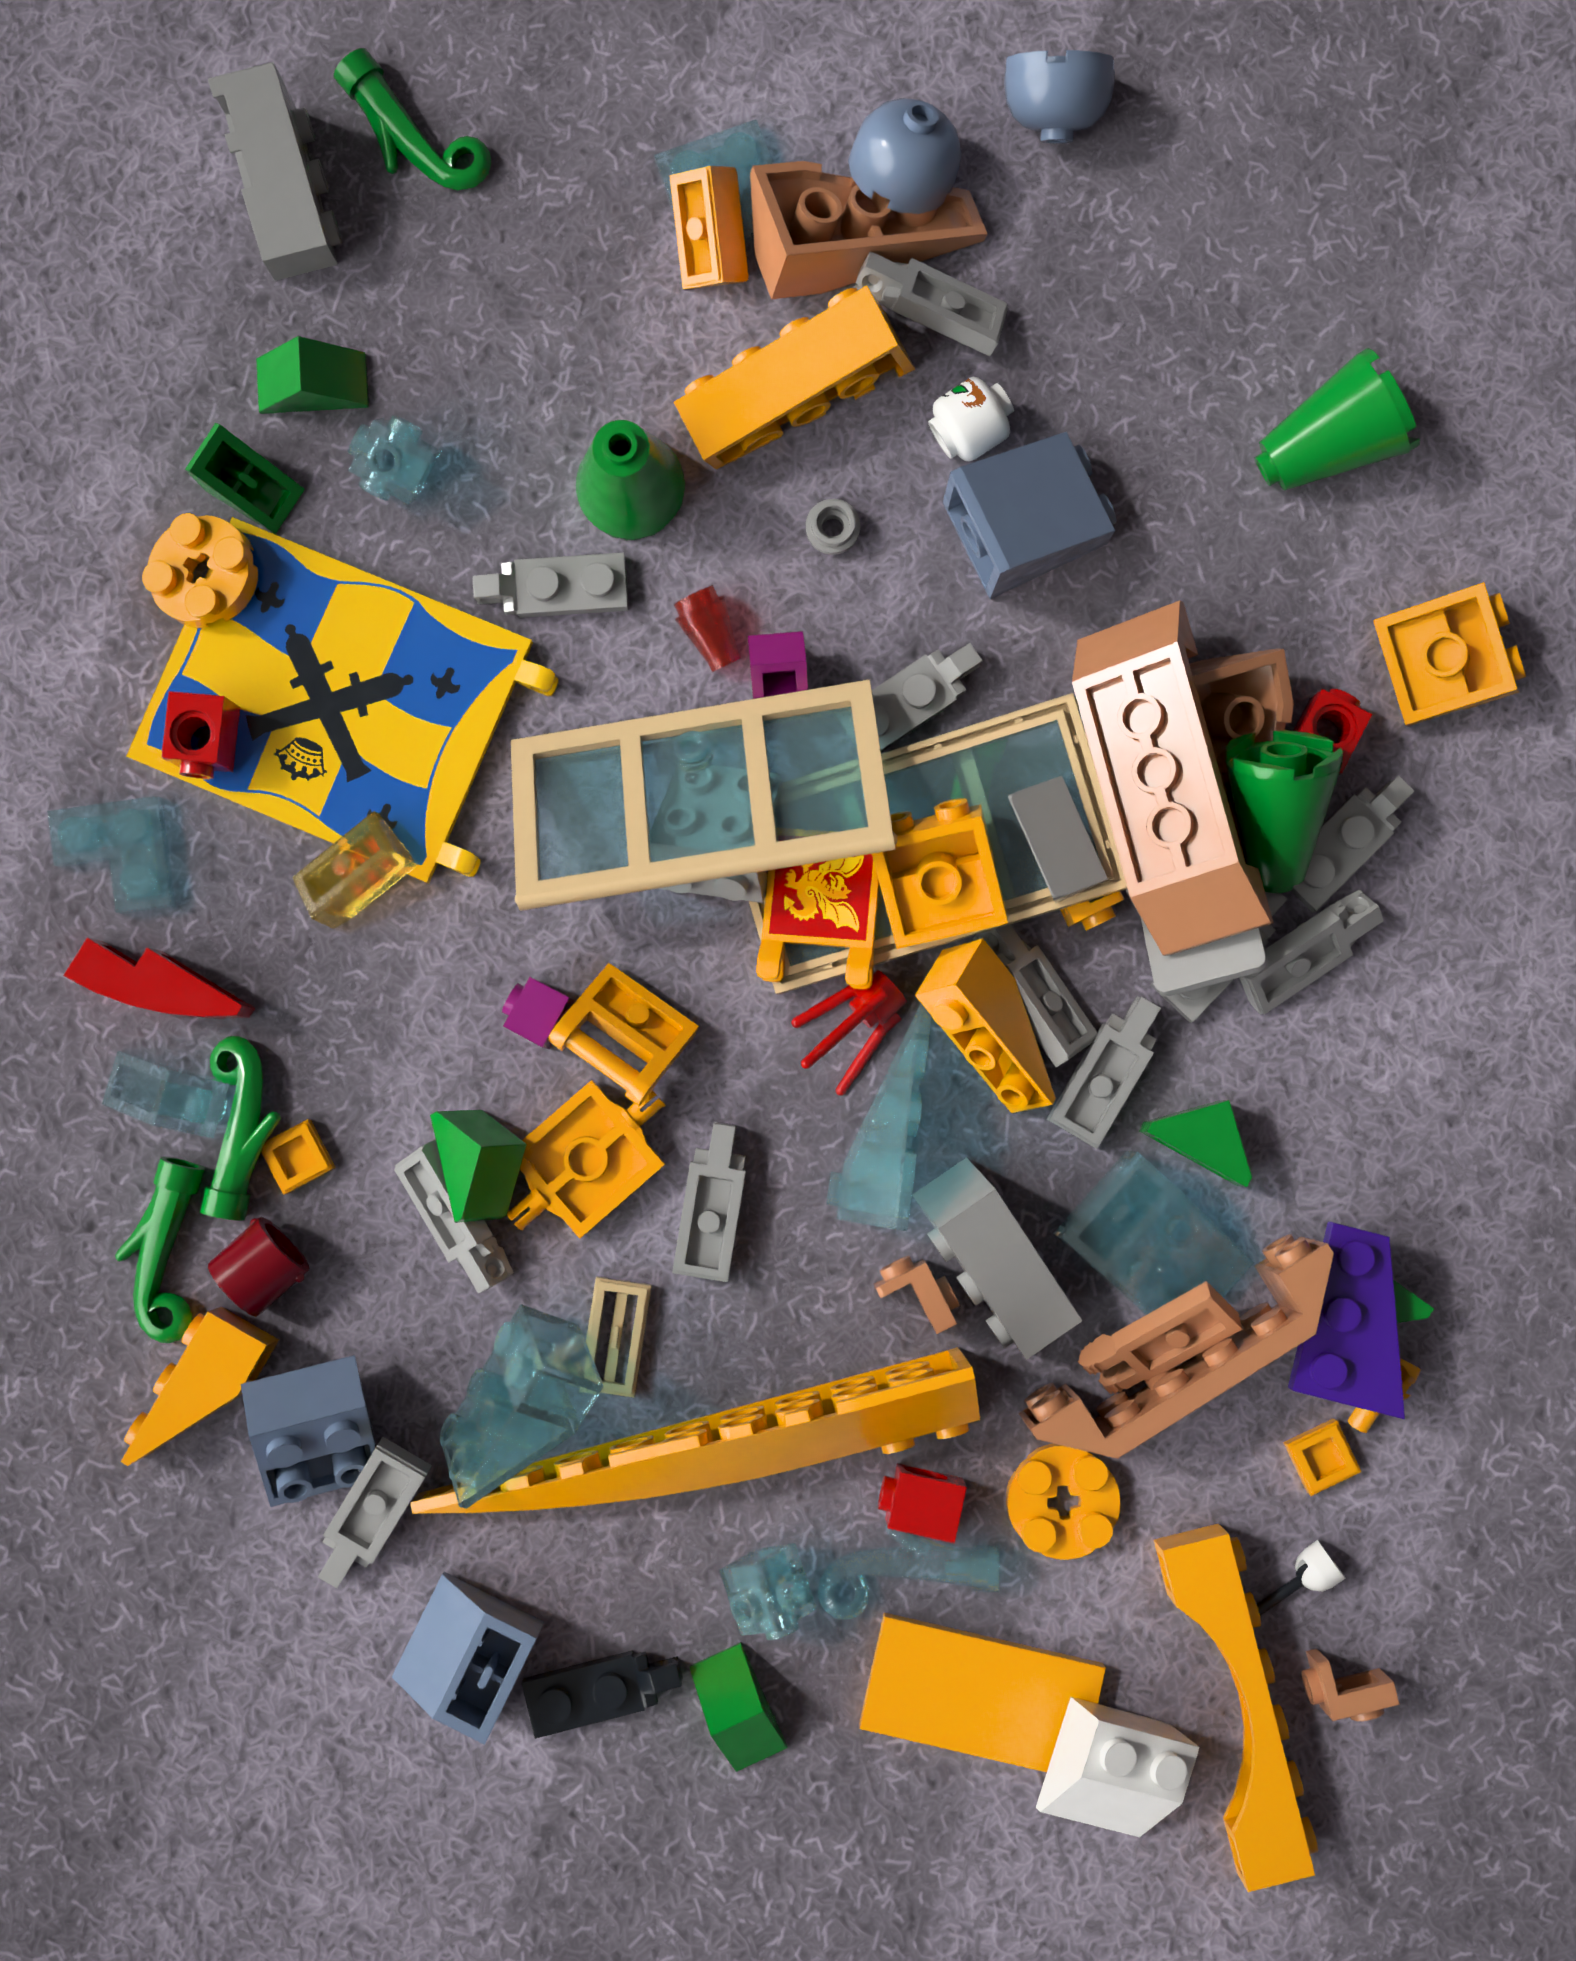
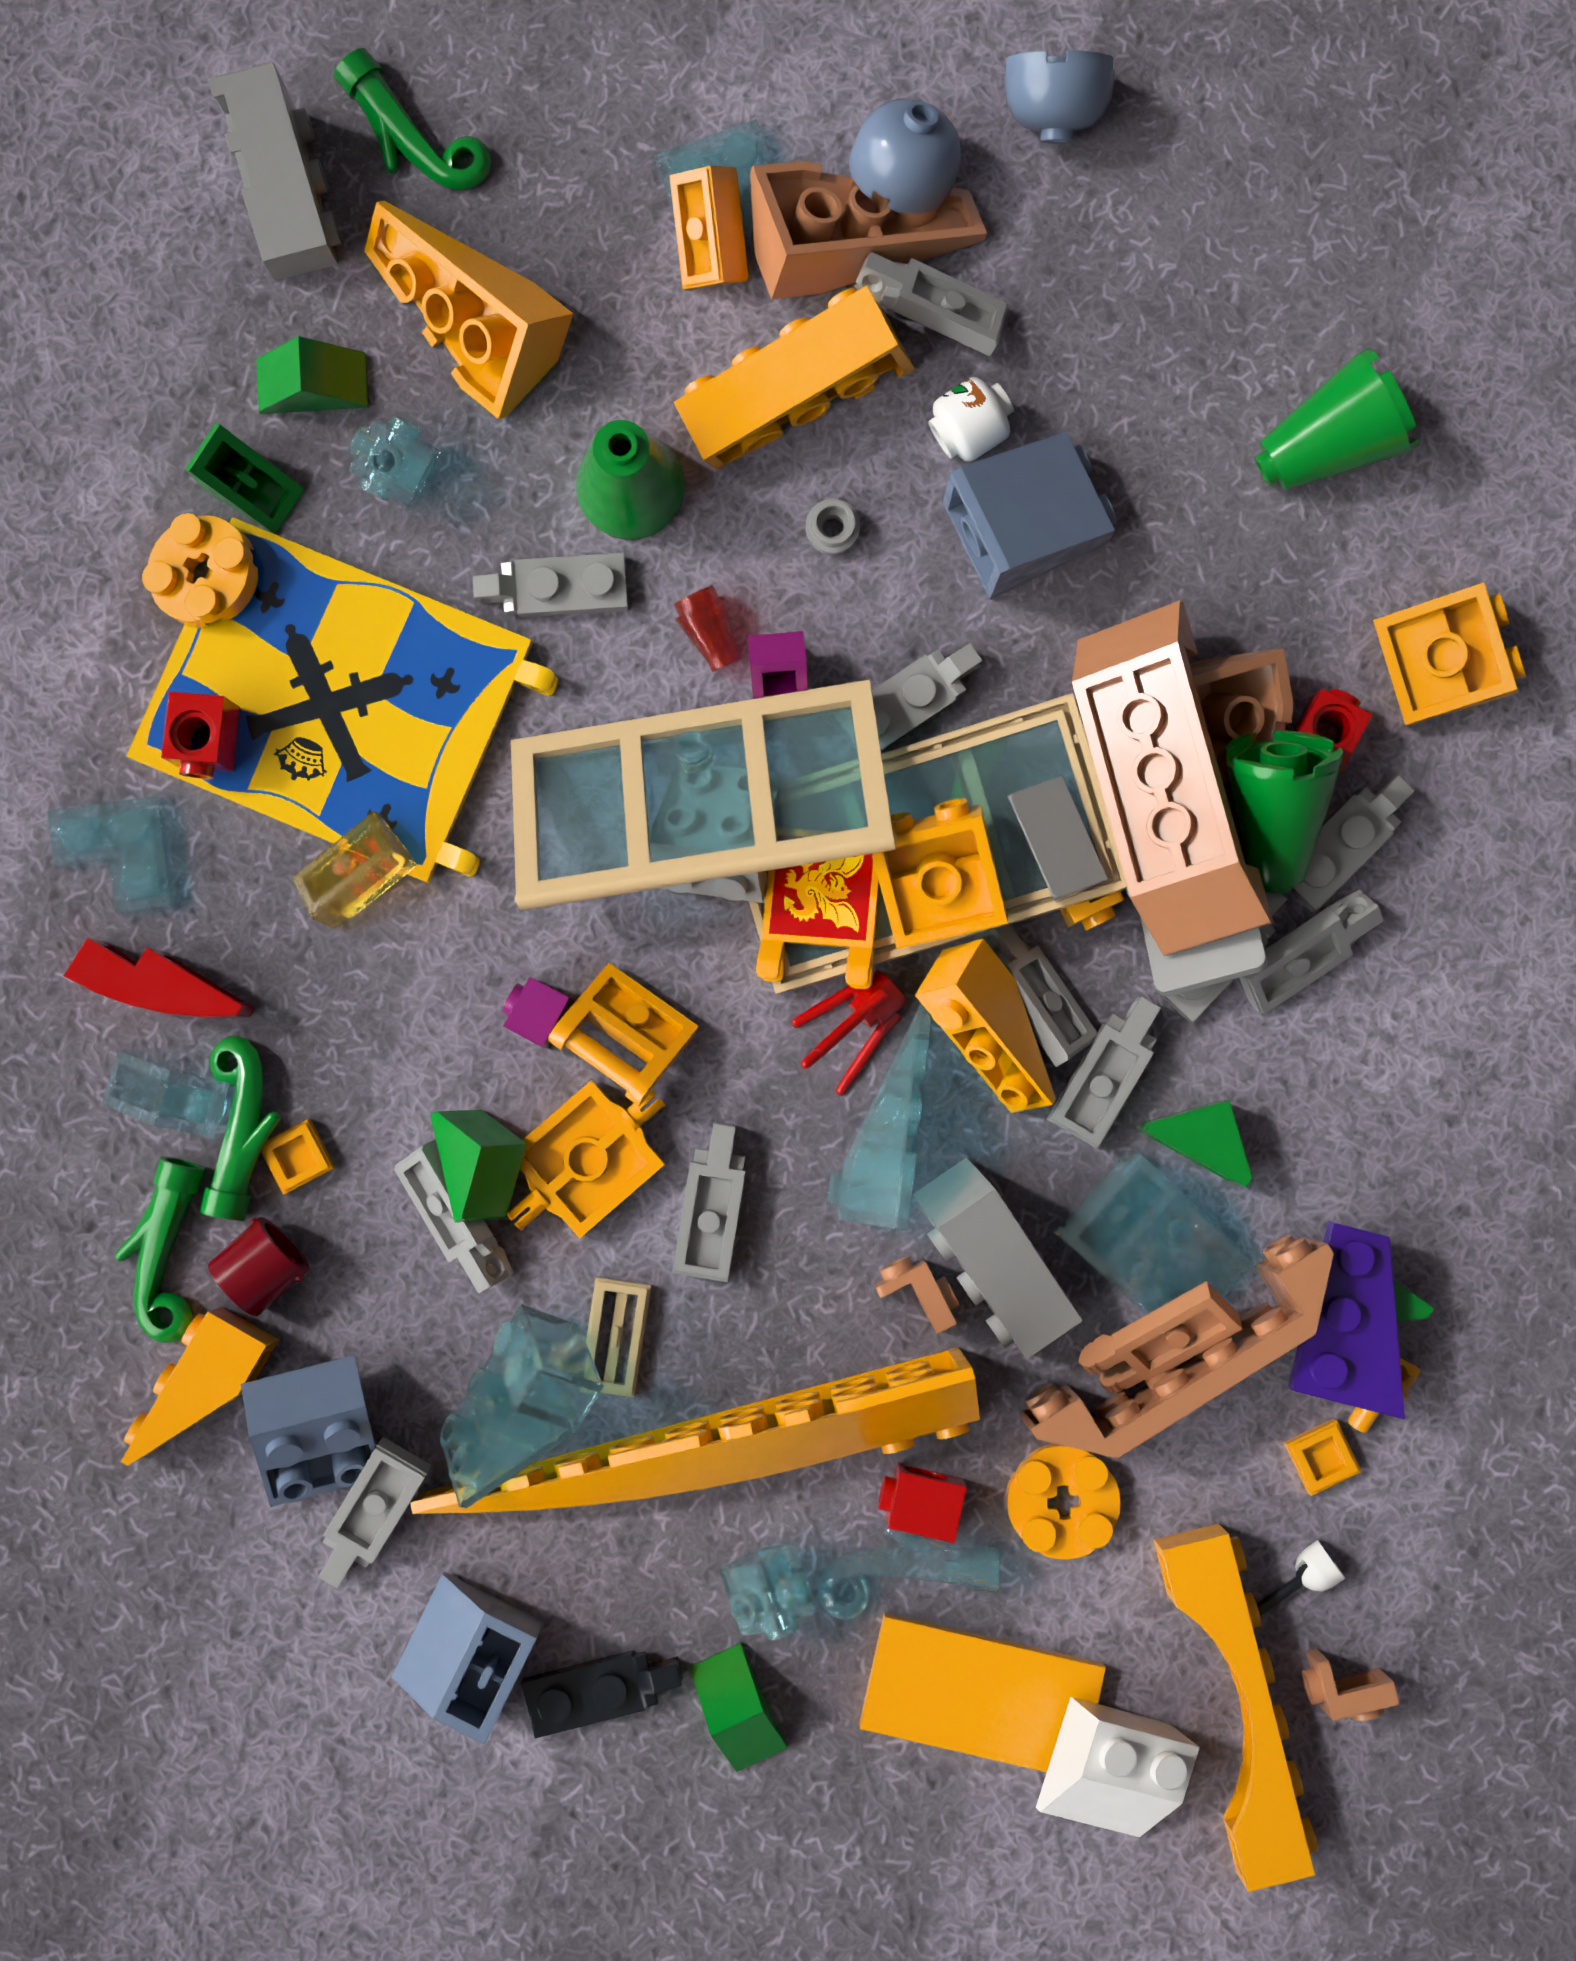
(485, 314): none -> light orange wedge

